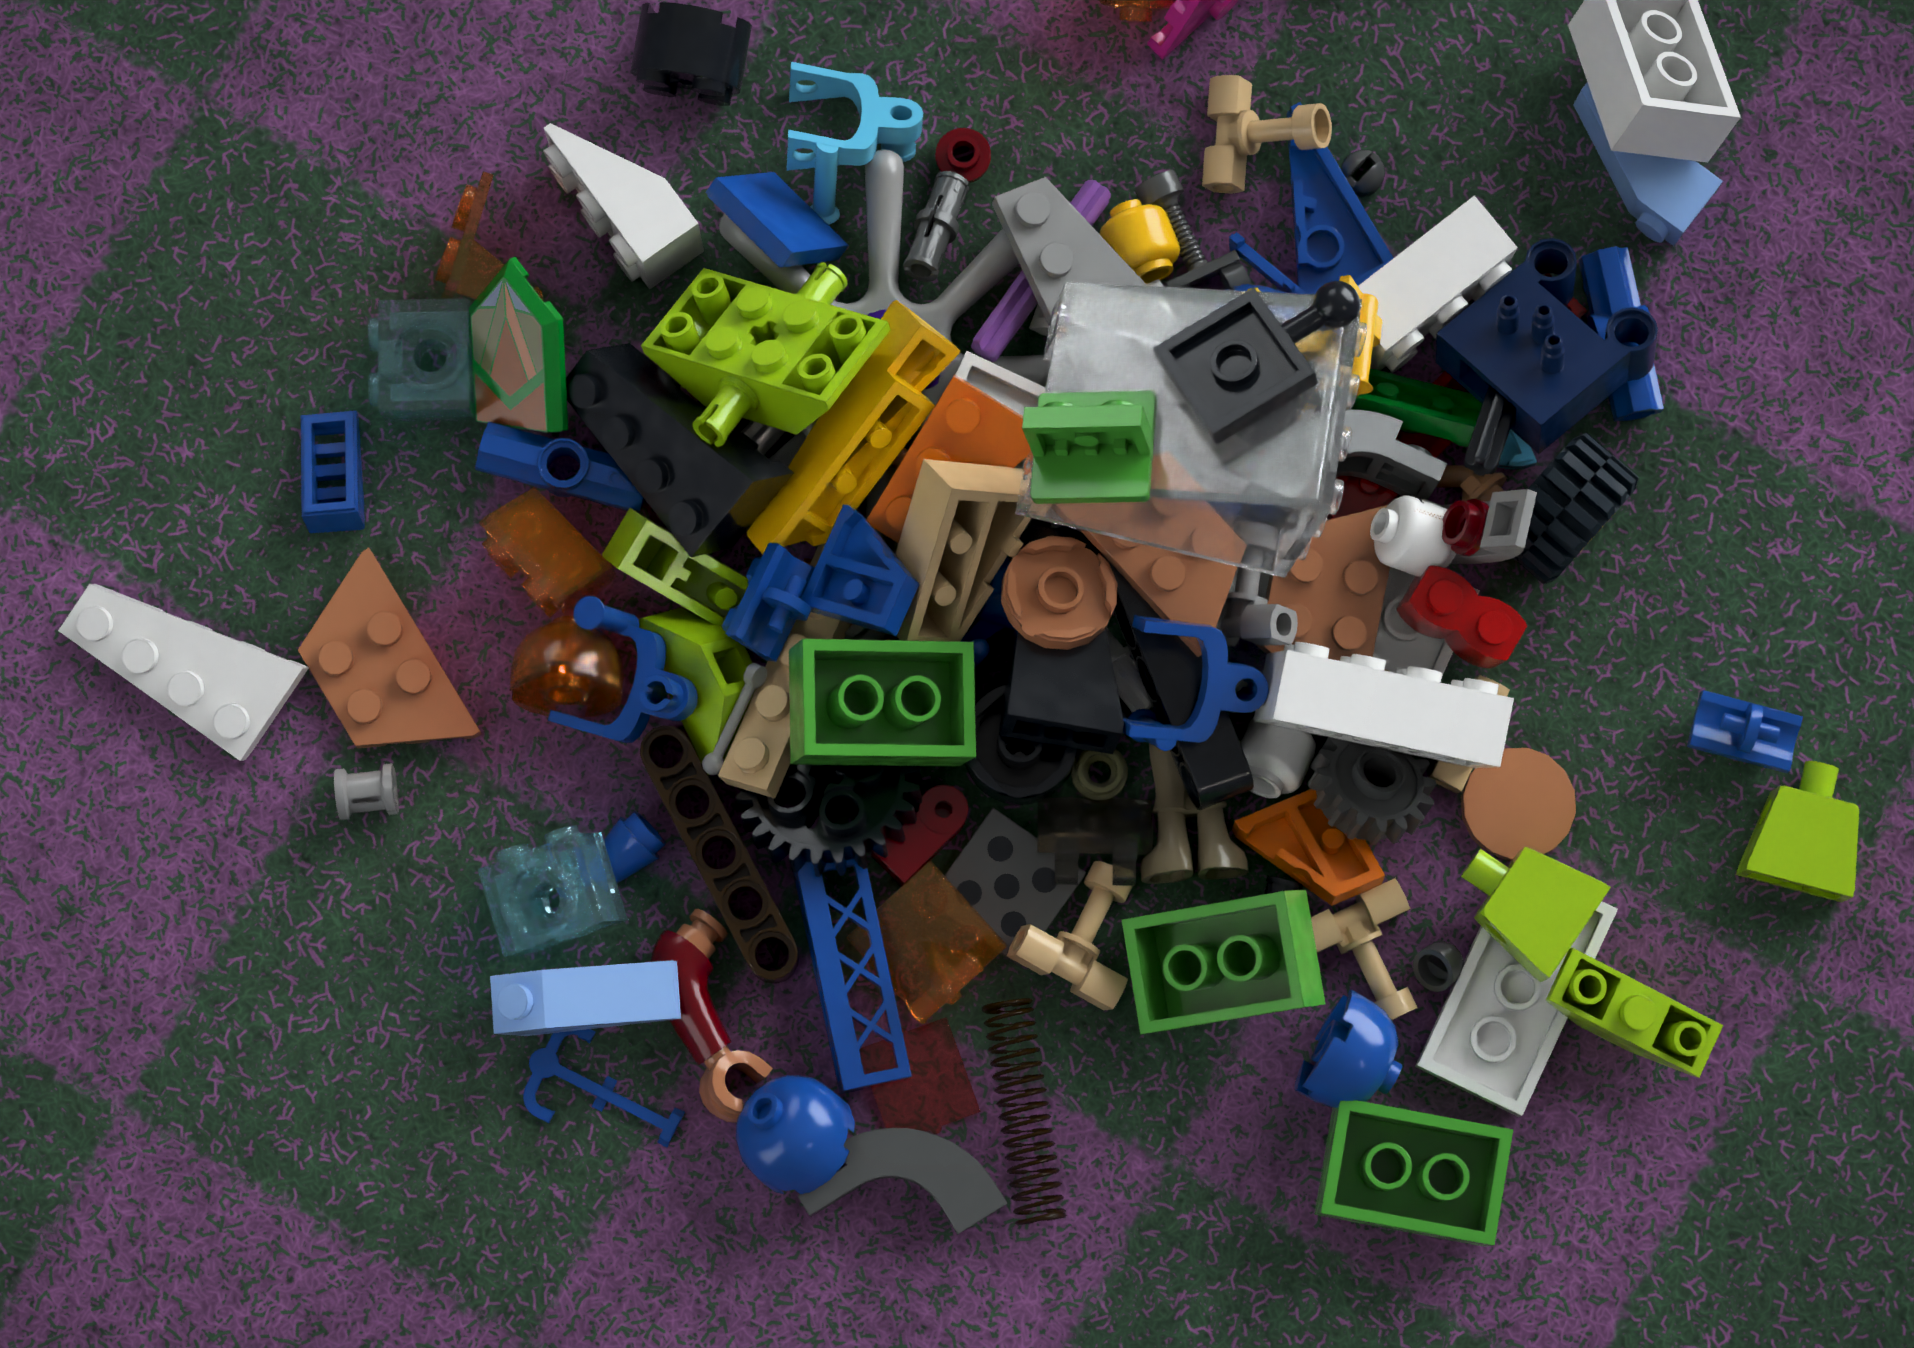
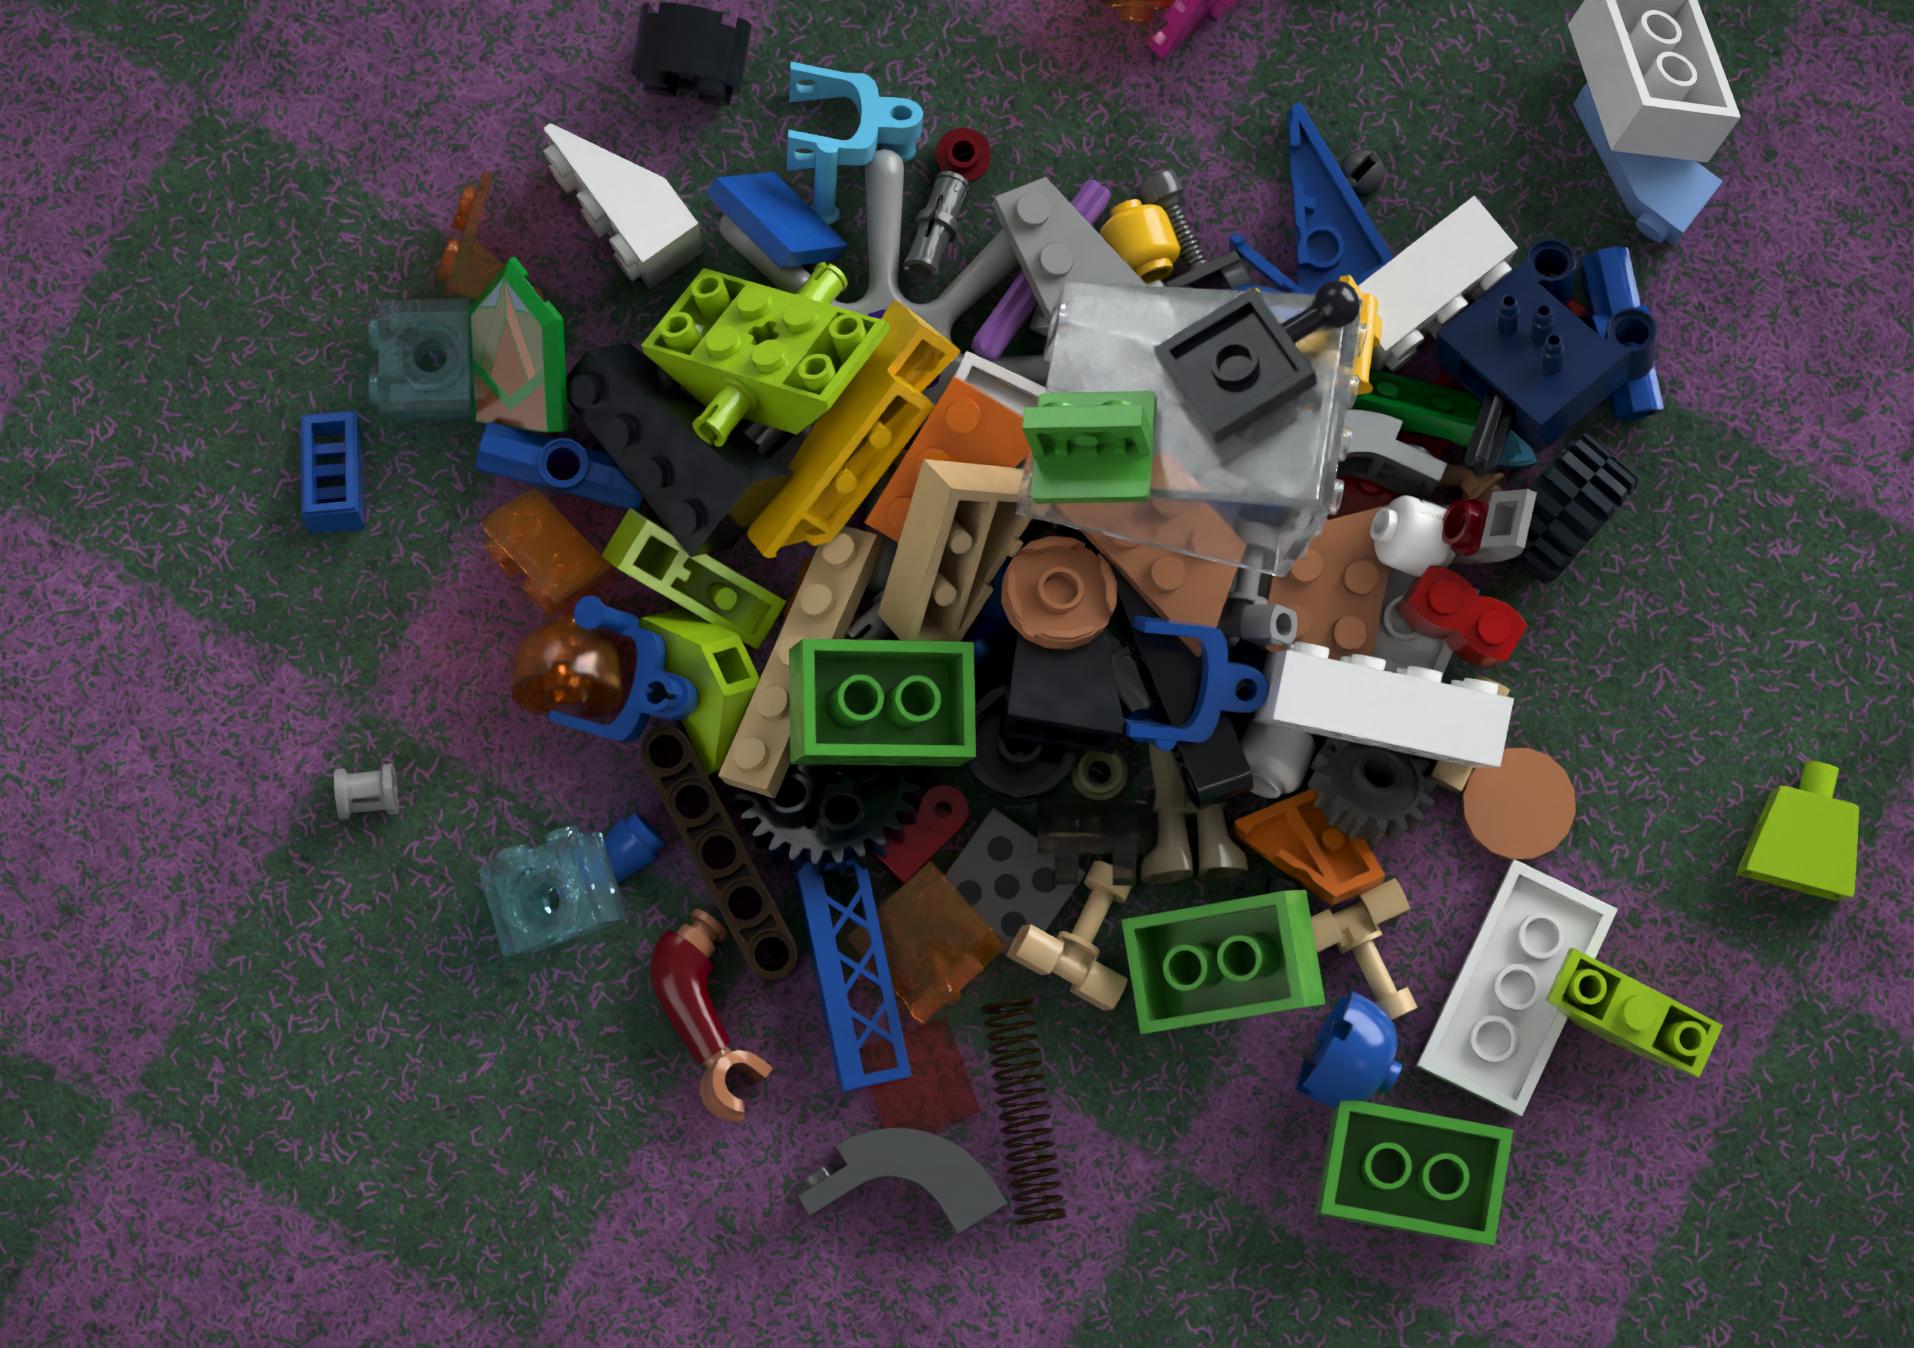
(200, 675): white wing -> none
(381, 667): nougat wing -> none
(545, 1064): blue piece -> none
(584, 998): light blue slope -> none
(754, 678): light grey hinge -> none
(770, 602): blue hips -> none
(794, 1133): blue cylinder -> none
(860, 577): blue wing -> none
(1241, 132): tan bar -> none
(1438, 966): dark grey hinge -> none
(1534, 906): lime torso -> none
(1744, 731): blue hips -> none

